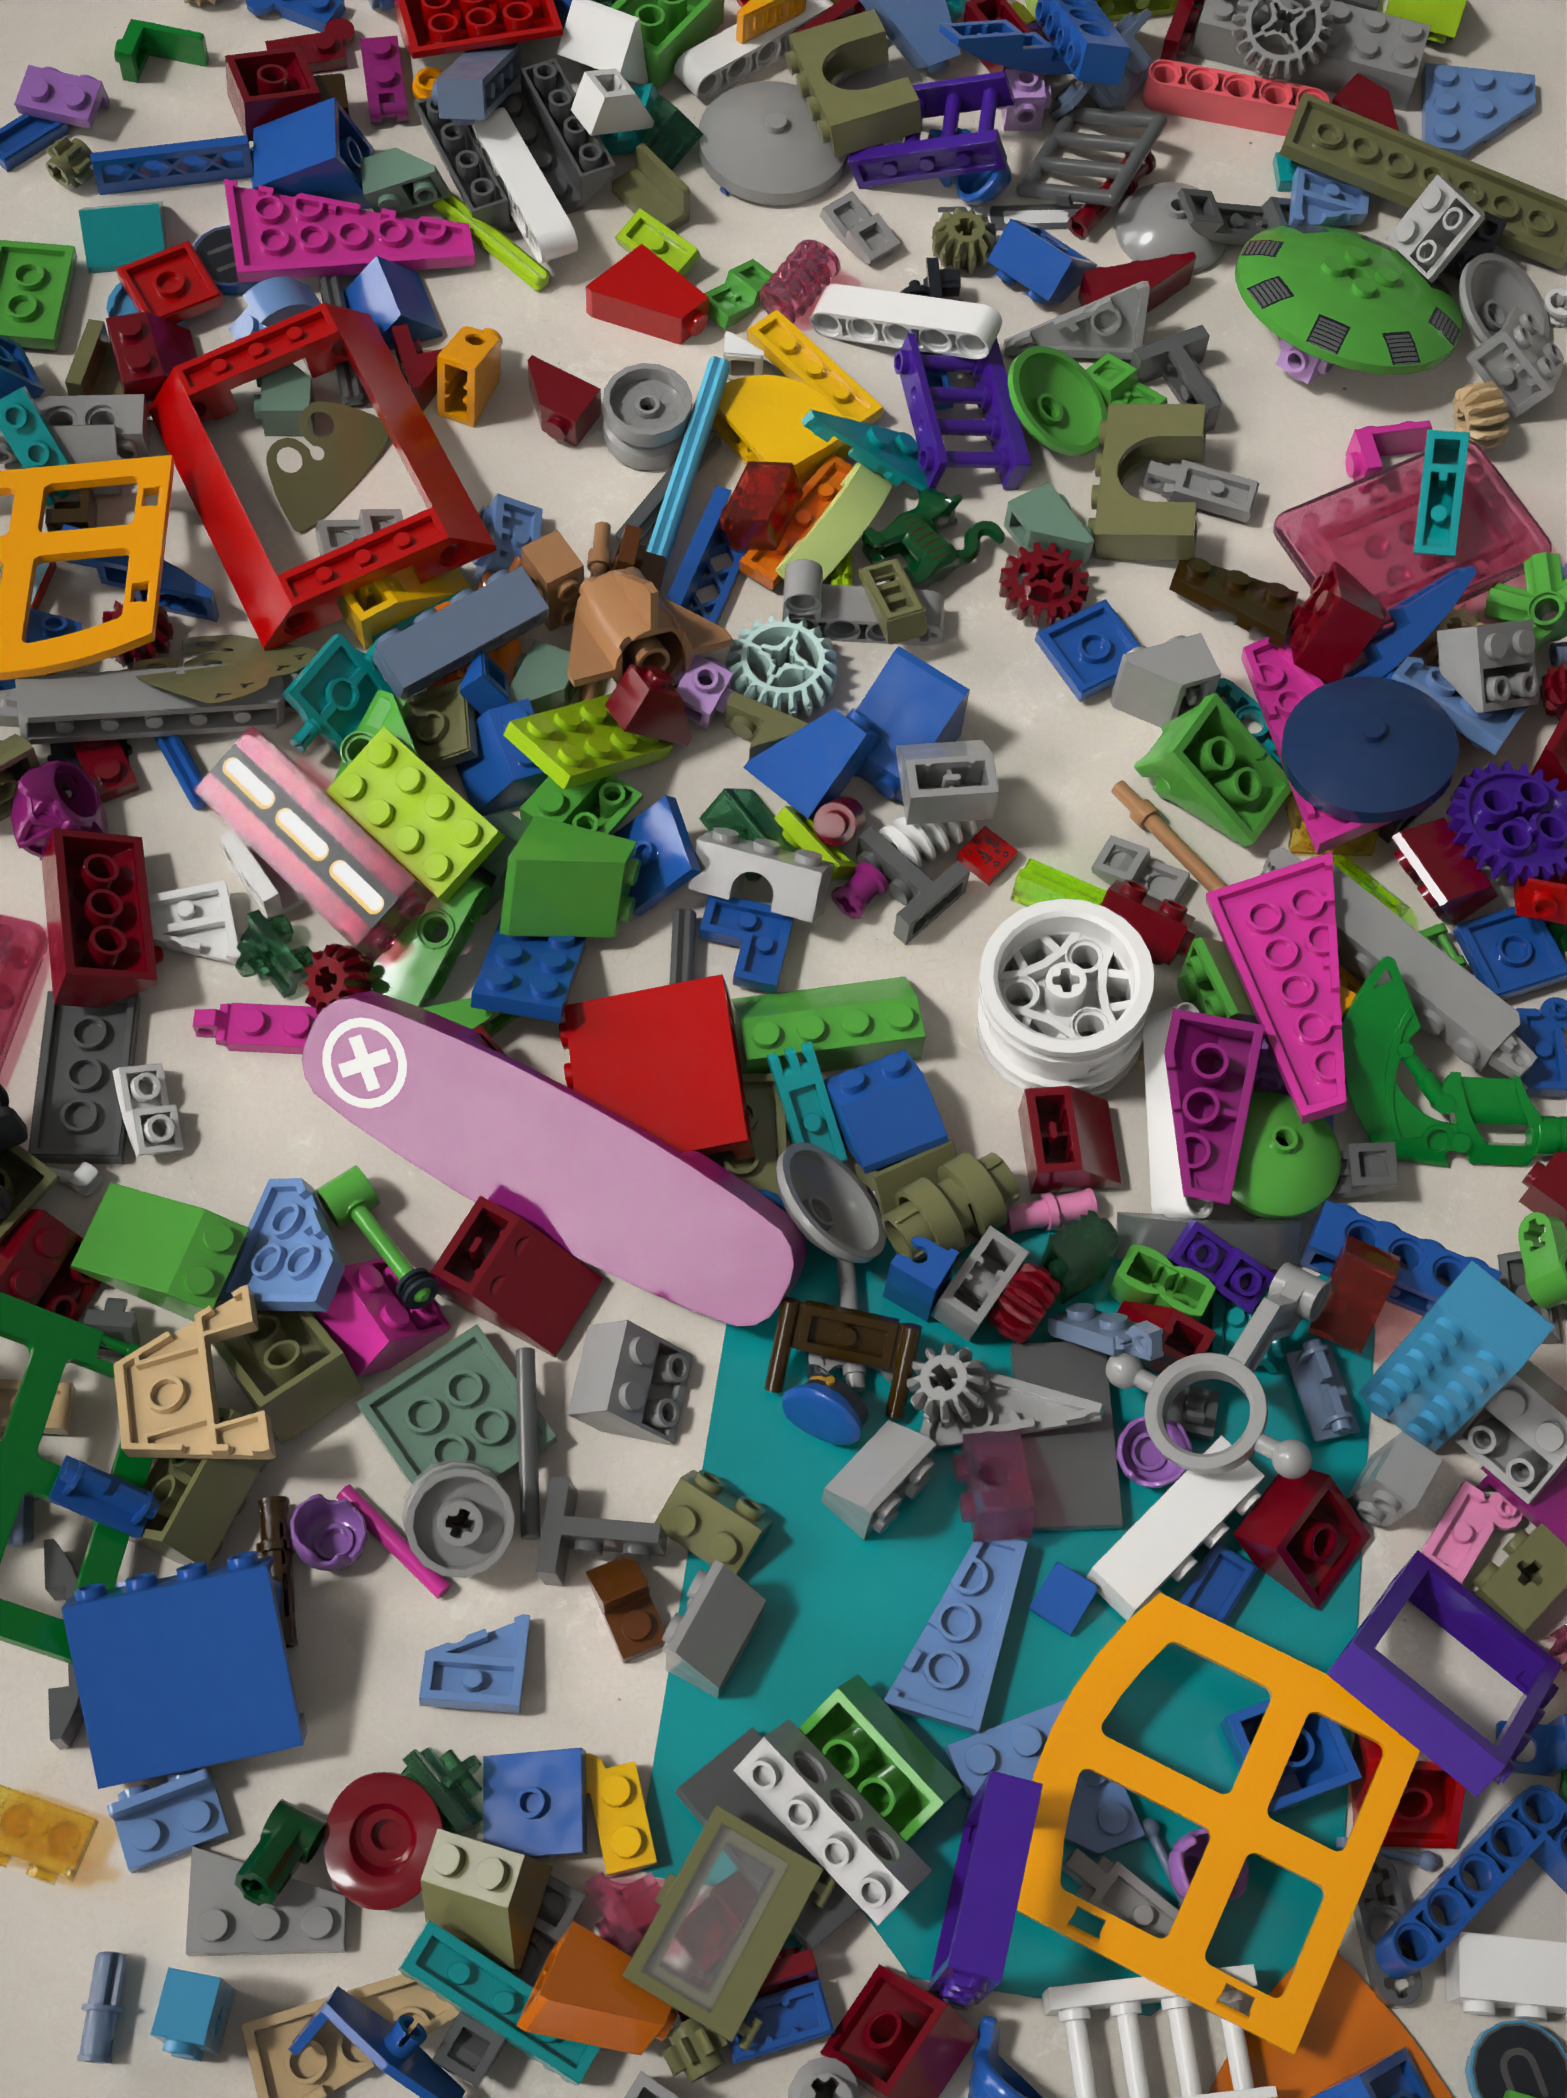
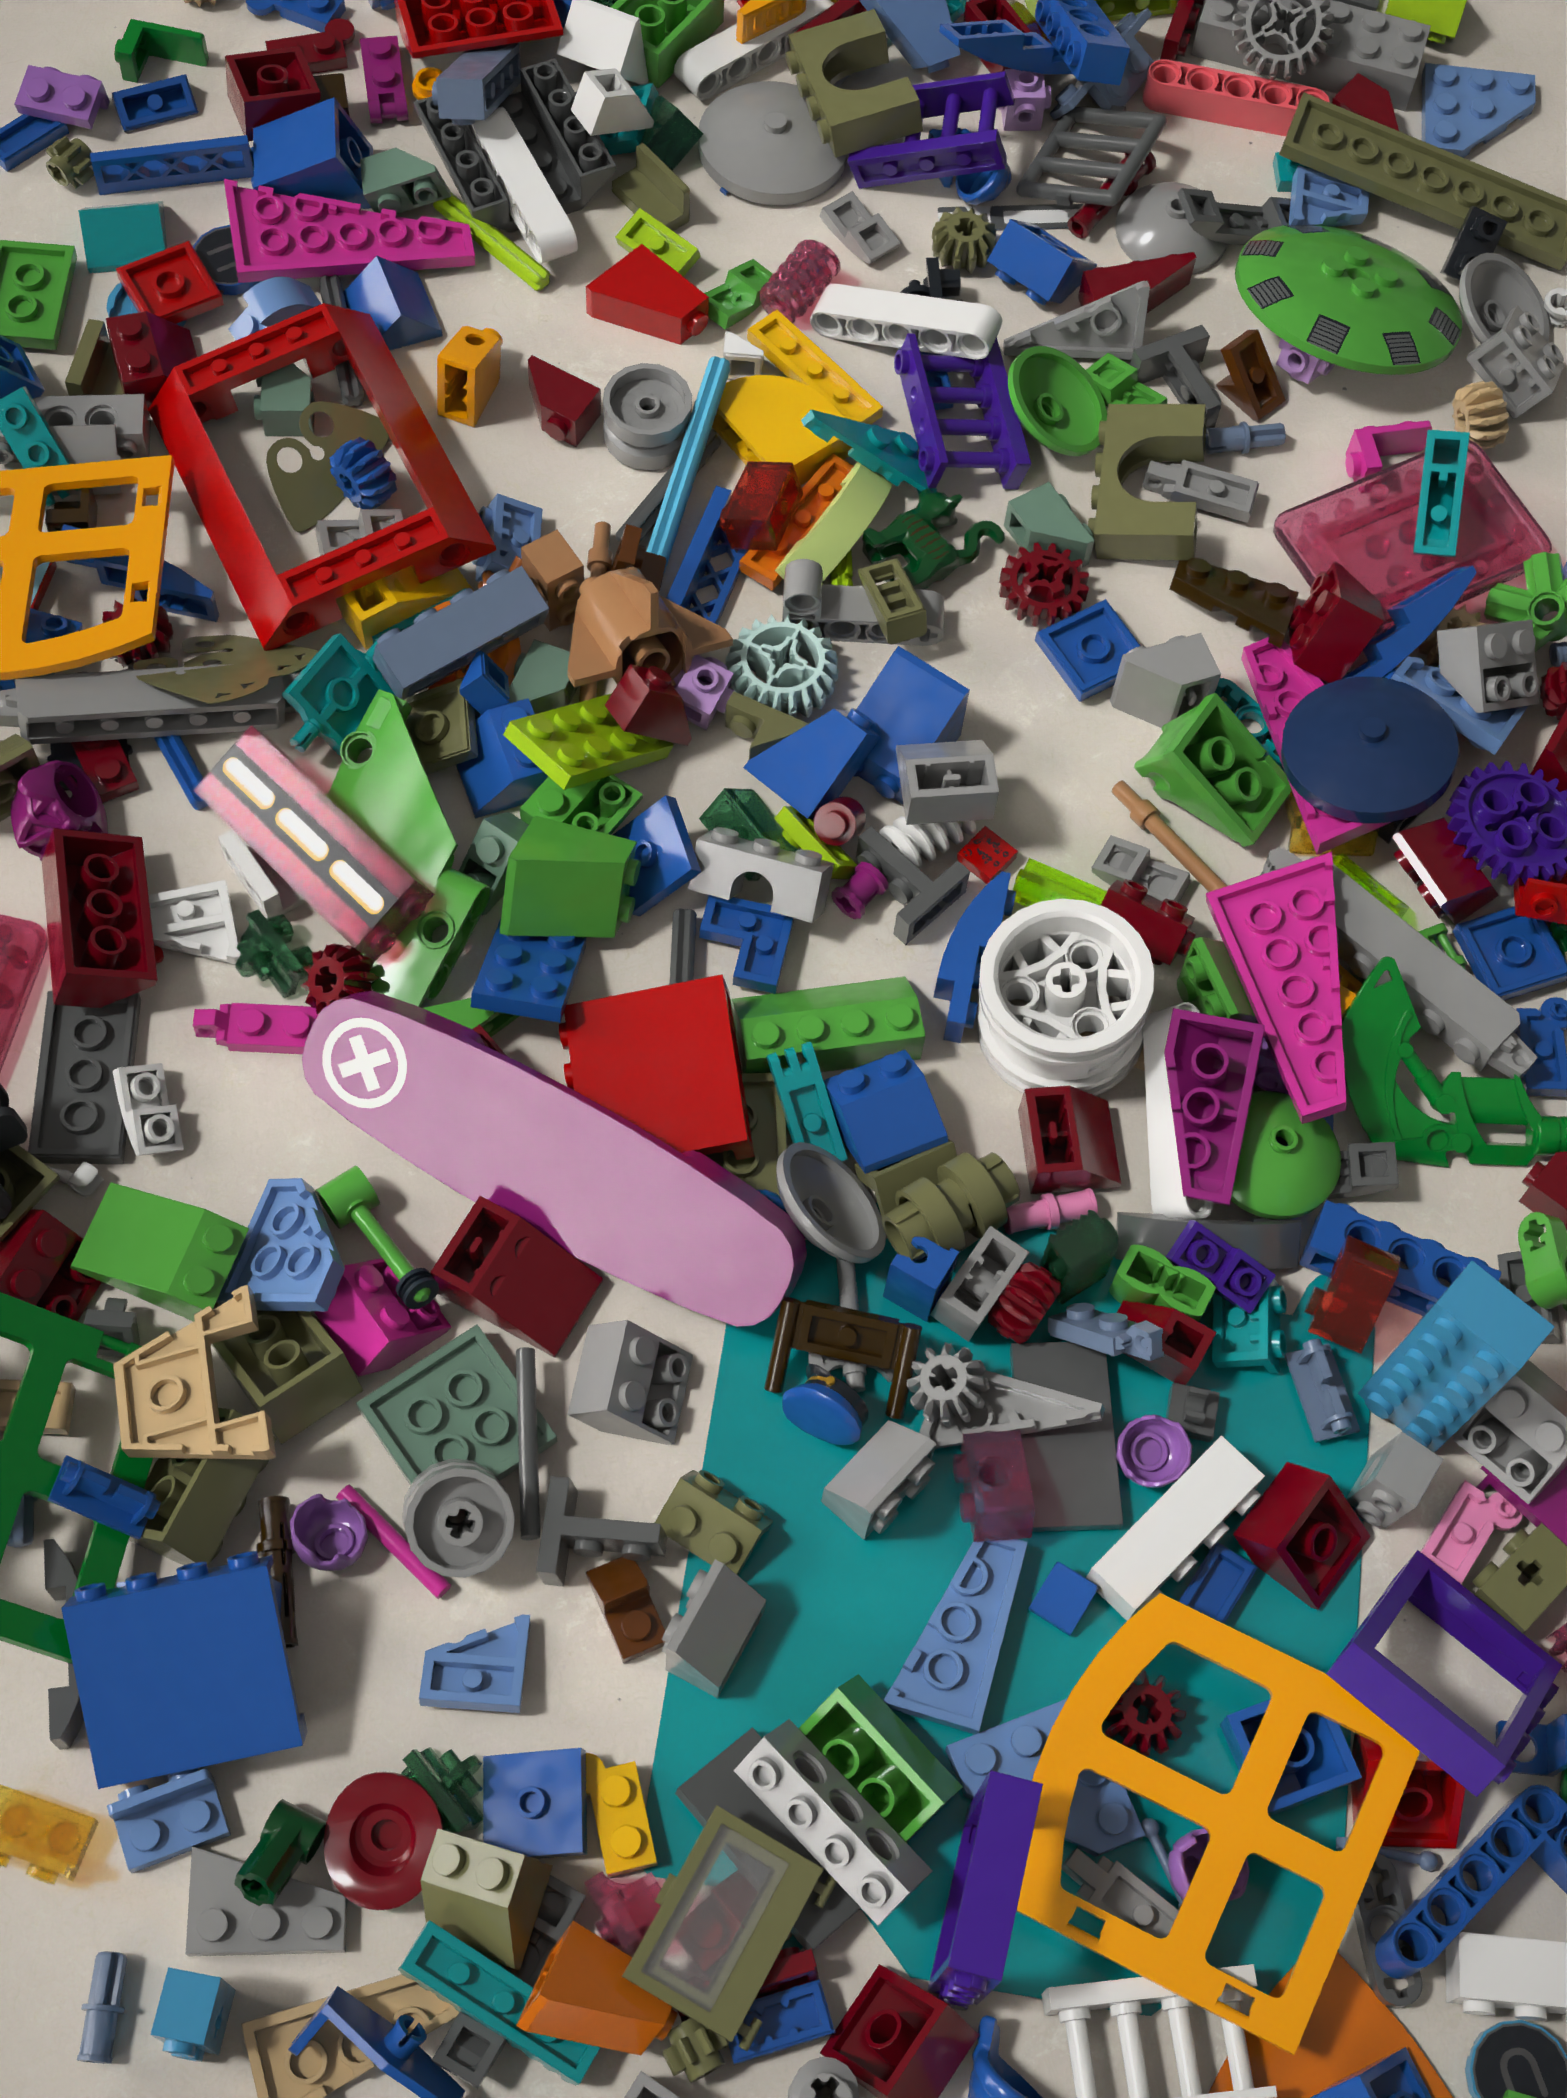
(154, 103): none -> blue slope
(363, 473): none -> blue gear
(414, 814): lime plate -> none
(417, 367): dark red slope -> none
(963, 954): none -> blue slope
(1160, 1716): none -> dark red gear
(1244, 437): none -> sand blue axle
(1251, 379): none -> reddish brown slope
(1290, 1298): light grey piece -> none
(1436, 227): light grey slope -> none

